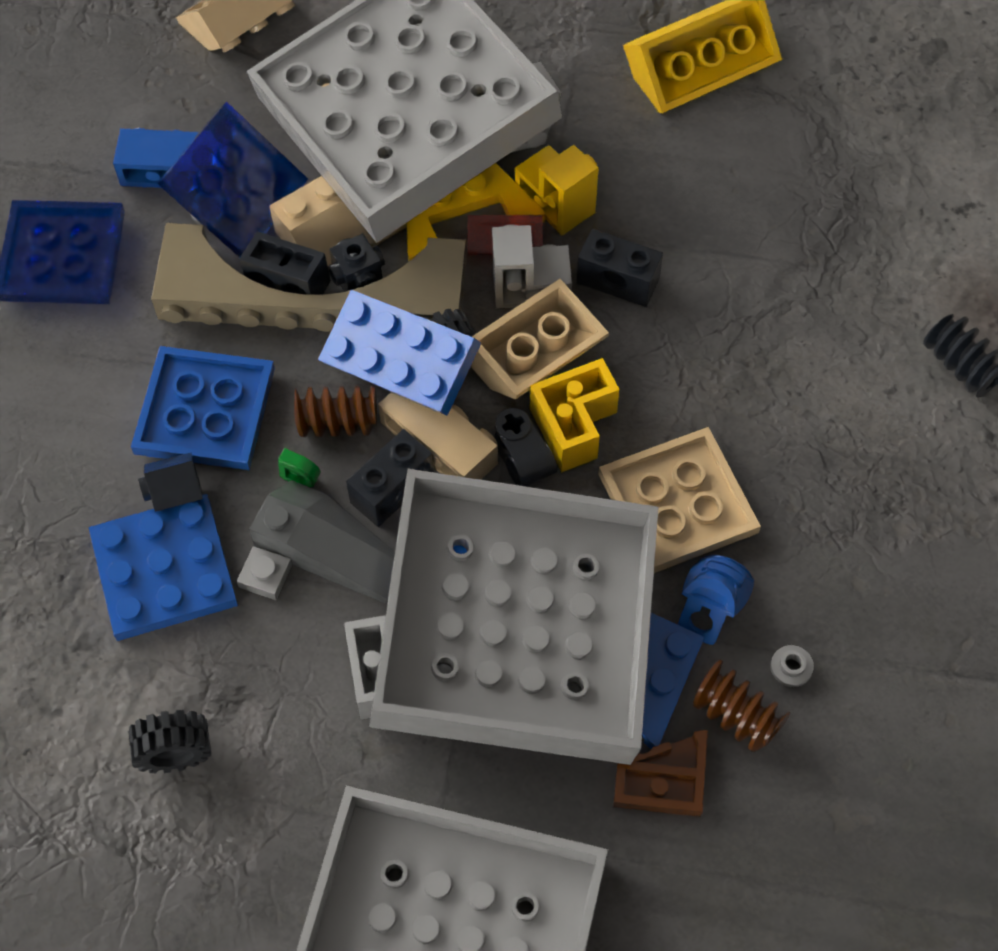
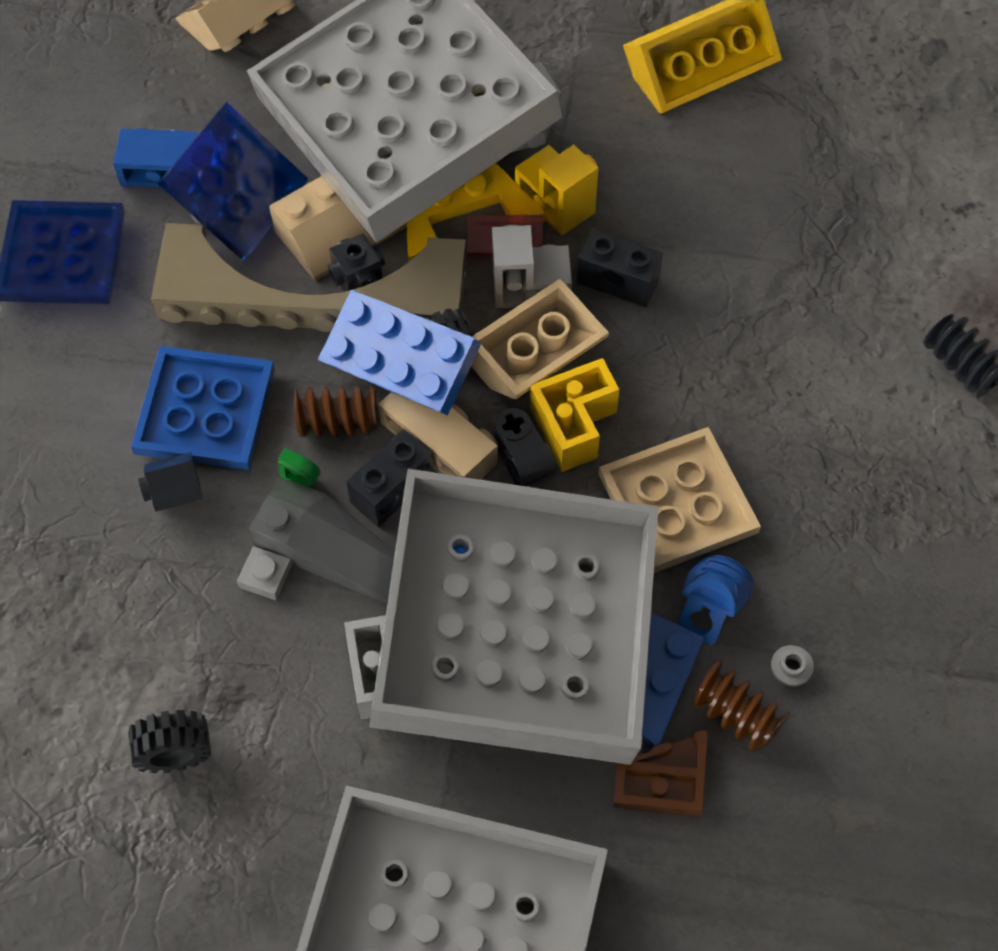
(162, 568): blue plate -> none
(285, 265): black brick -> none

